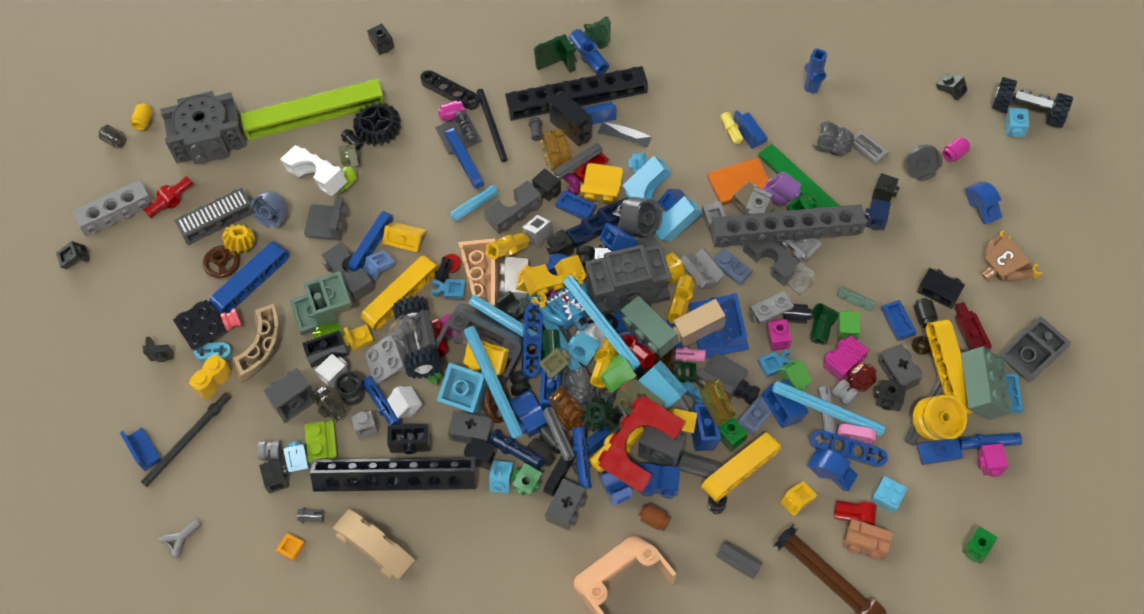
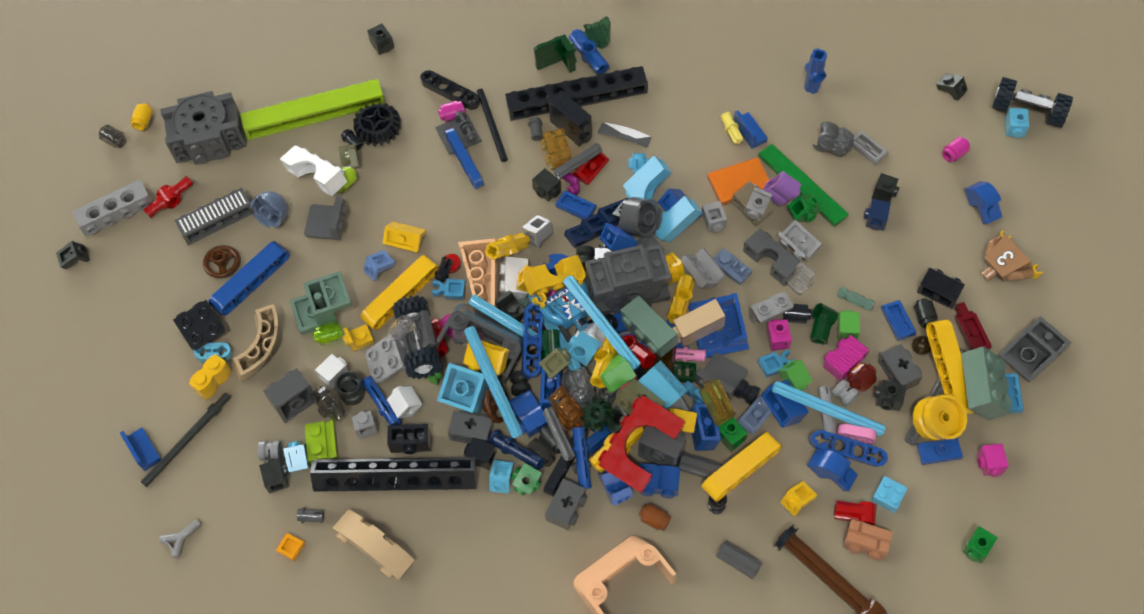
(157, 352): pearl dark grey bracket -> none
(231, 319): coral wheel -> none
(238, 238): yellow gear -> none
(322, 347): black brick -> none
(357, 282): dark grey arch -> none
(370, 241): blue beam -> none
(474, 203): medium azure axle -> none
(503, 217): dark grey arch -> none
(559, 244): pearl dark grey brick -> none
(601, 112): blue panel -> none
(602, 183): yellow bracket -> none
(795, 219): dark grey brick -> none
(923, 162): dark grey tile -> none
(979, 440): blue pin -> none

